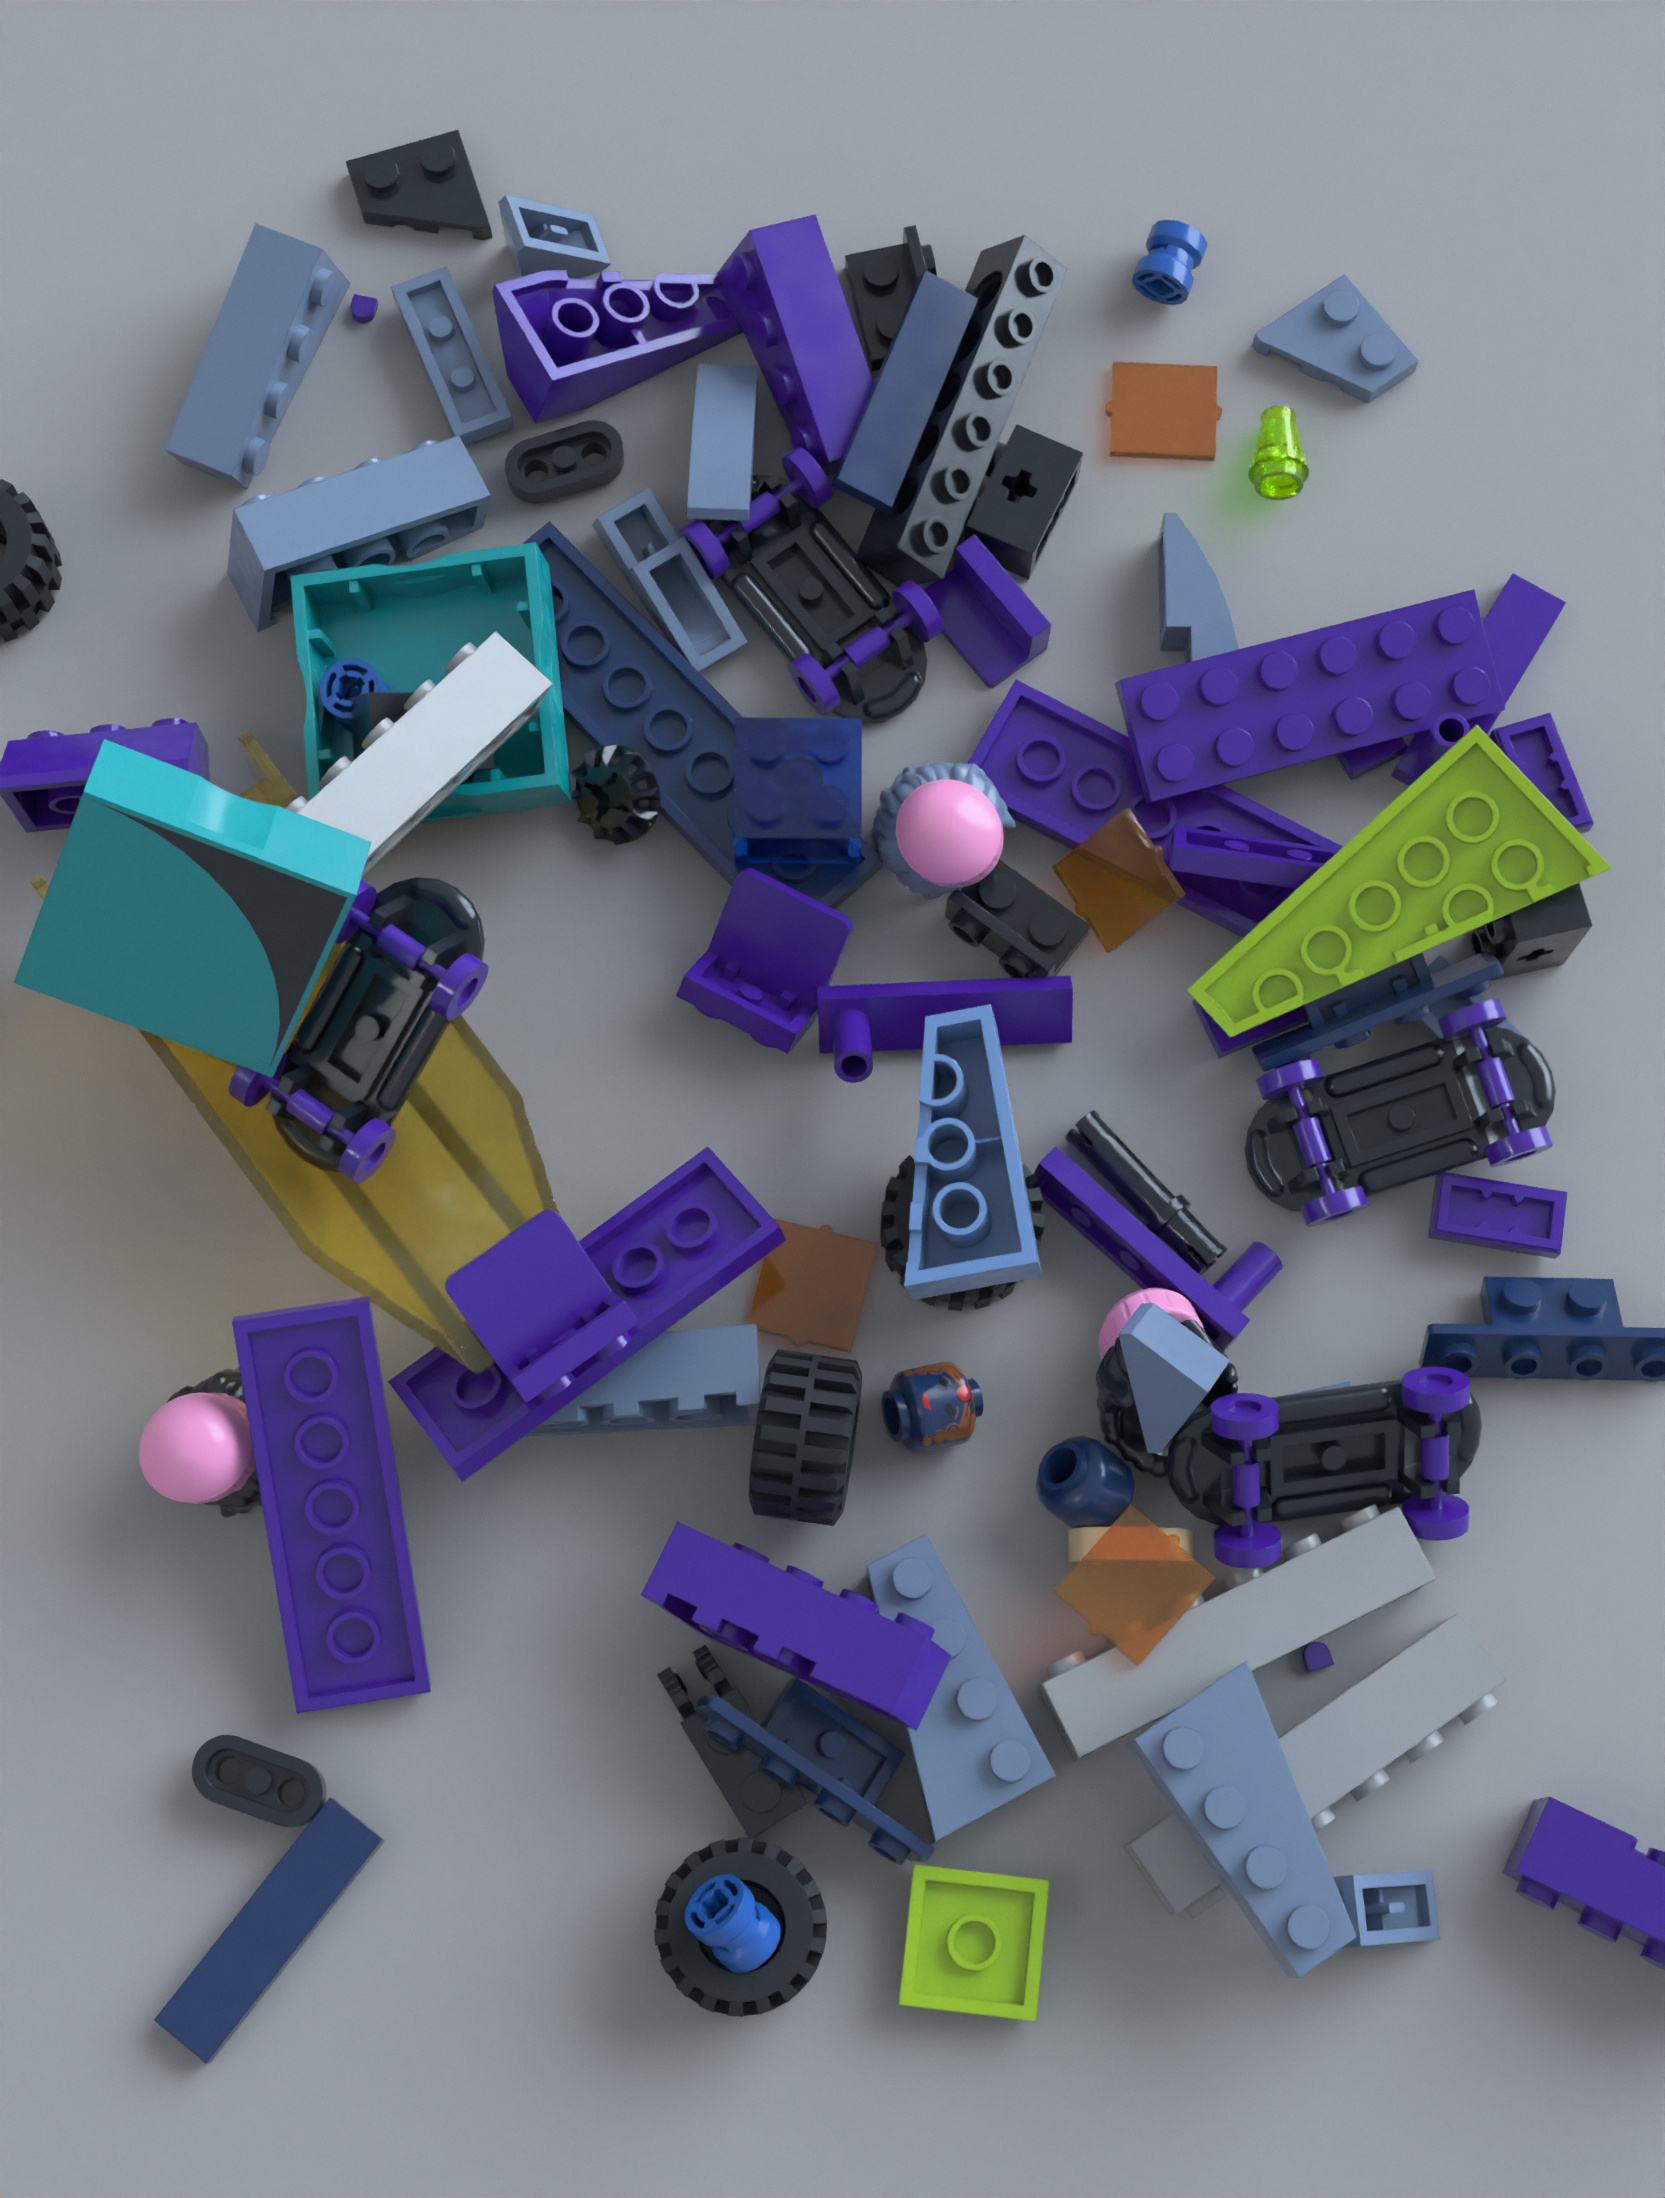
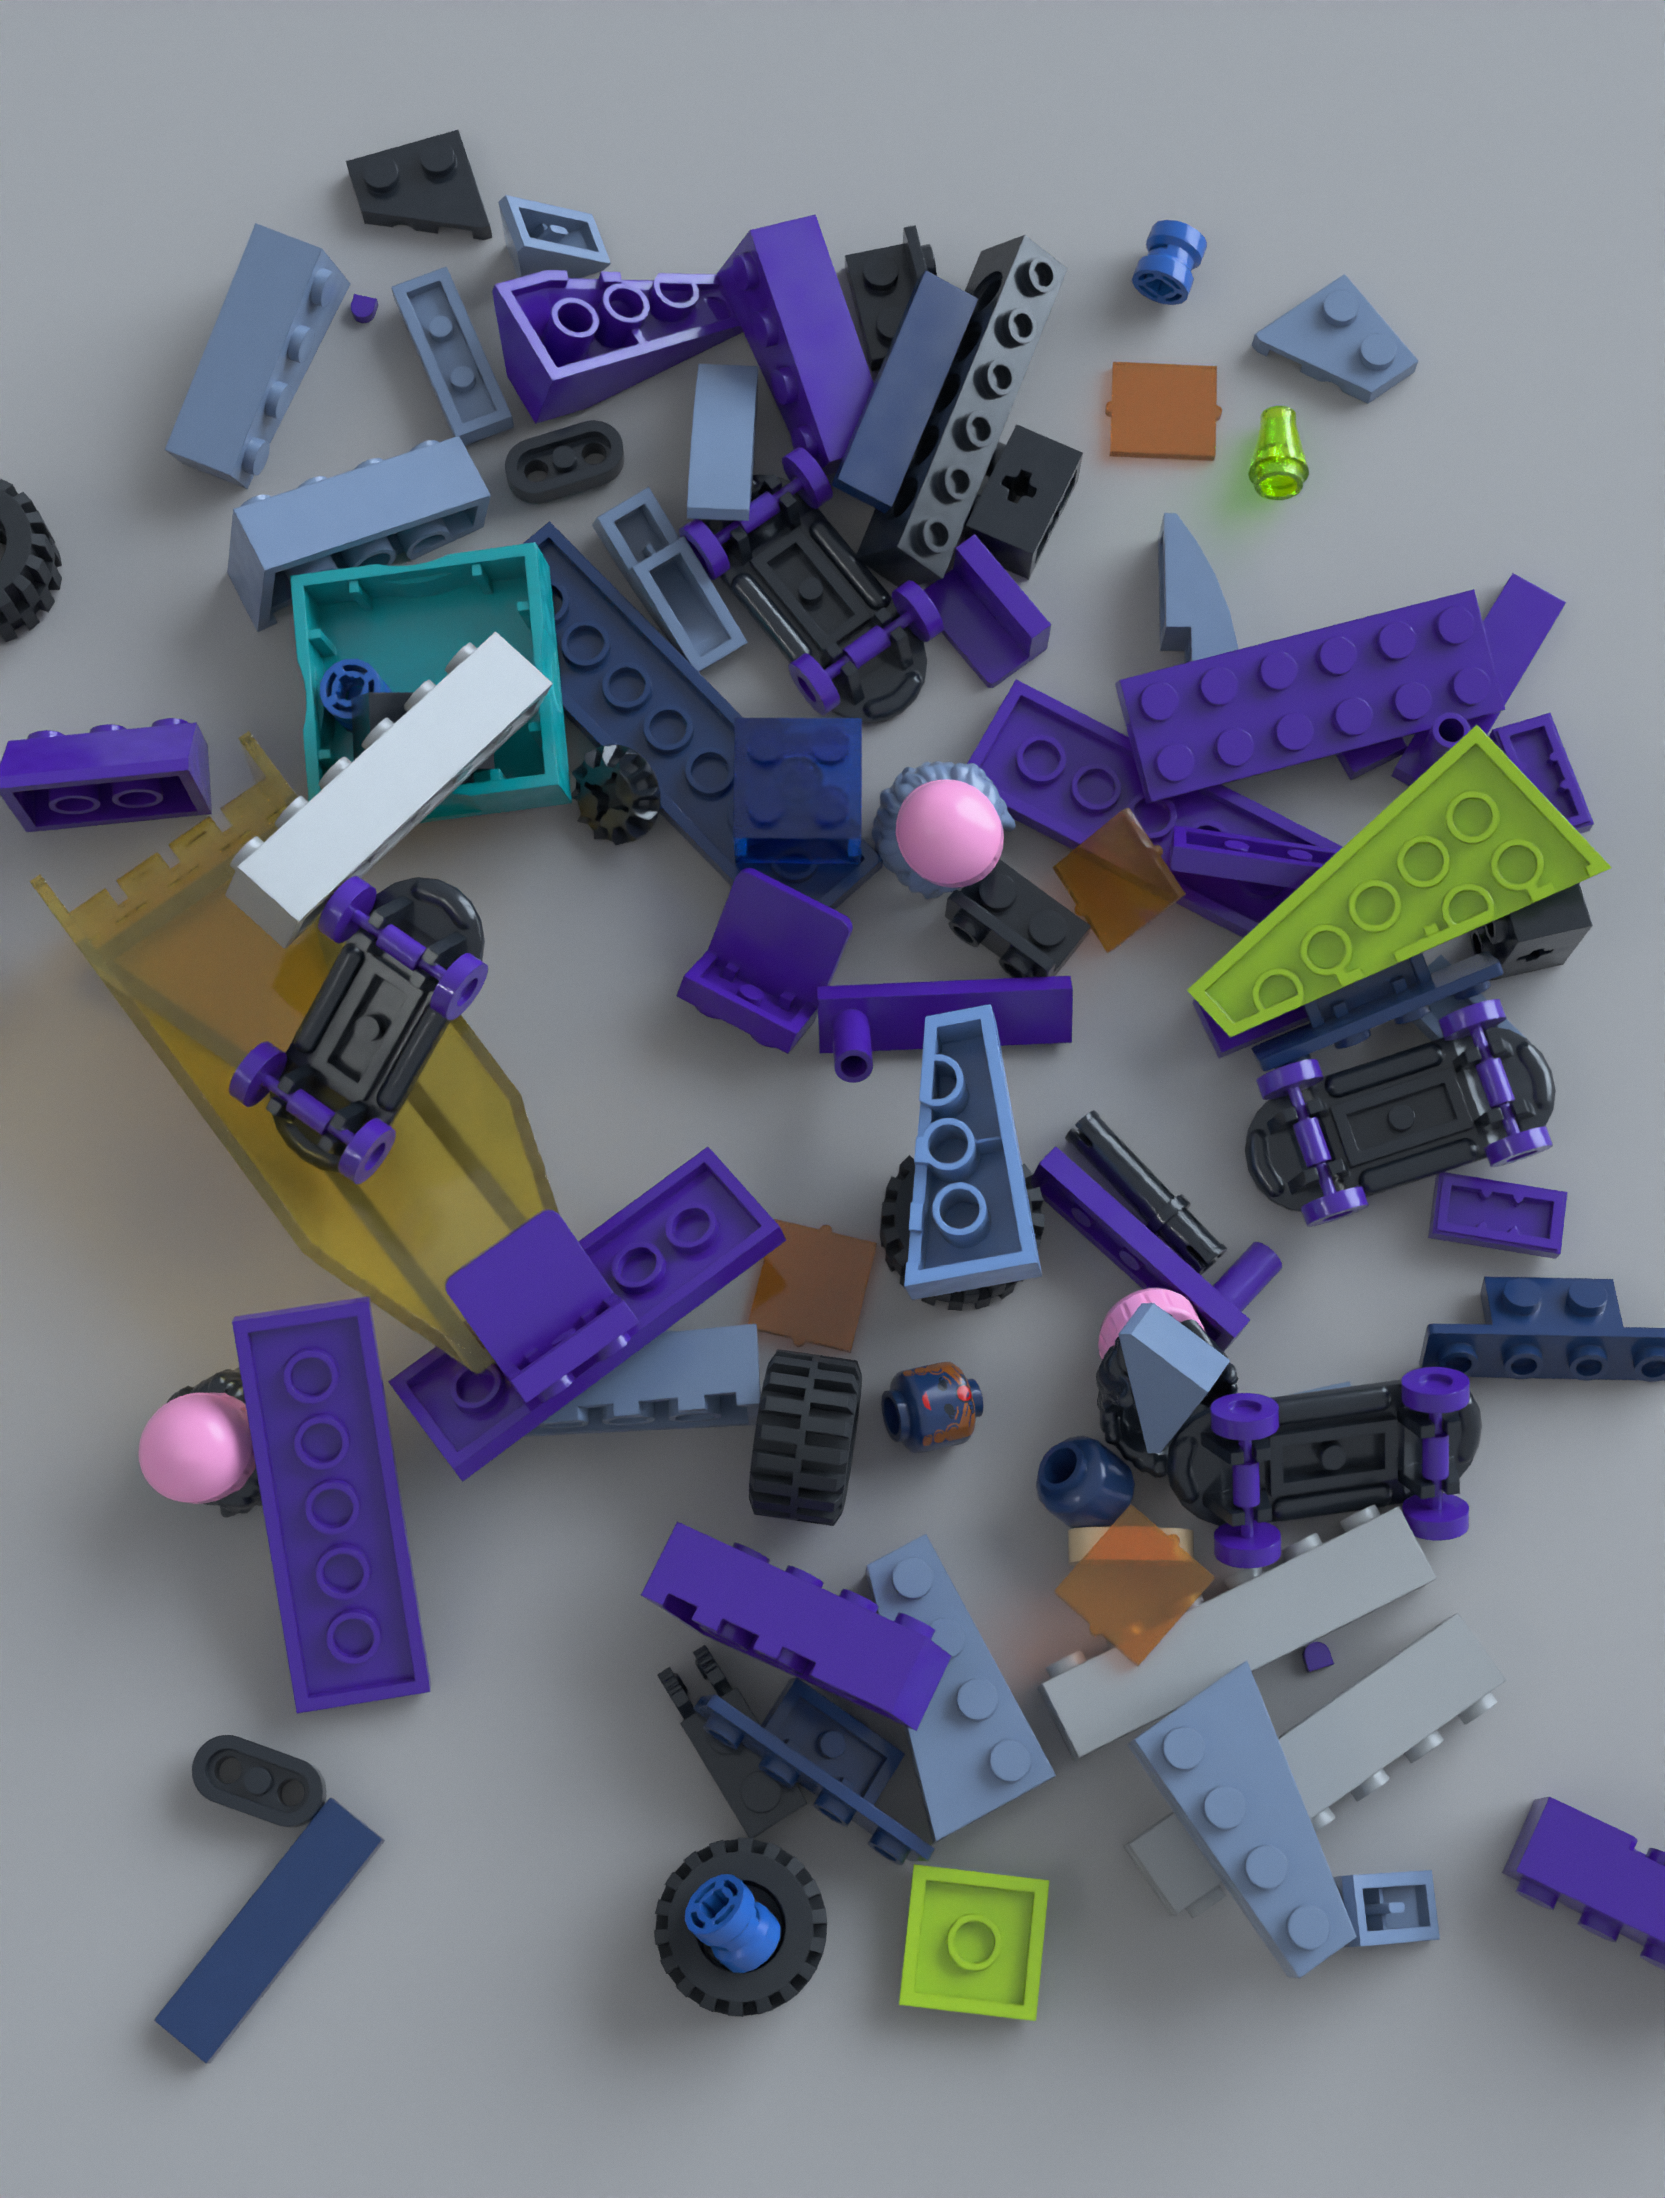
(191, 910): teal tile -> none

